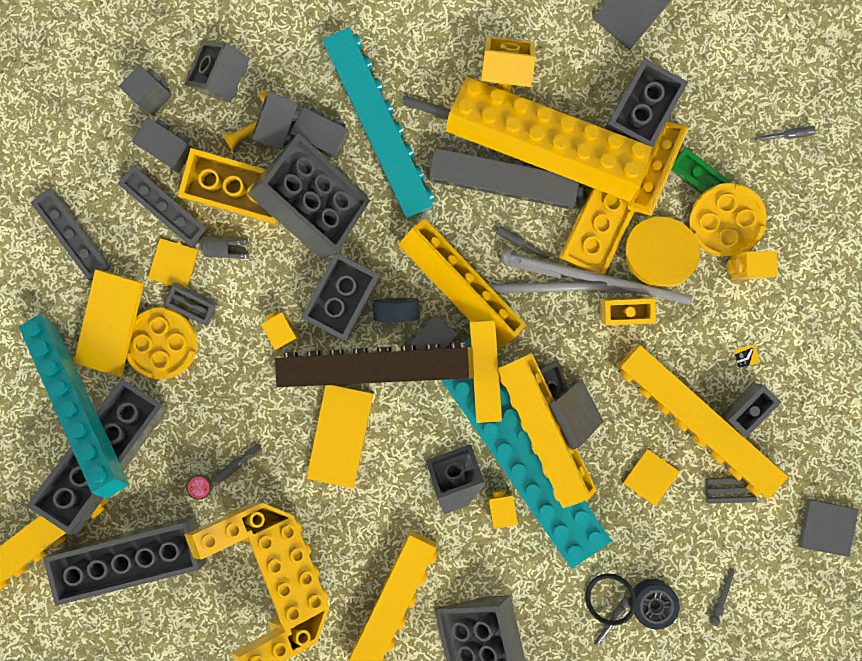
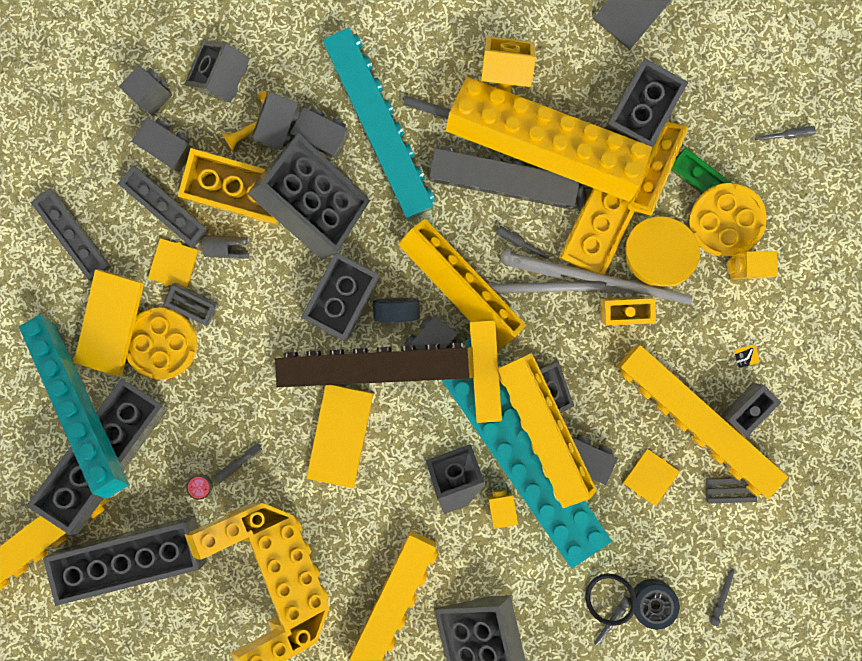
(279, 330): yellow brick -> none
(576, 414): dark grey tile -> none
(598, 460): none -> dark grey brick
(828, 527): dark grey tile -> none

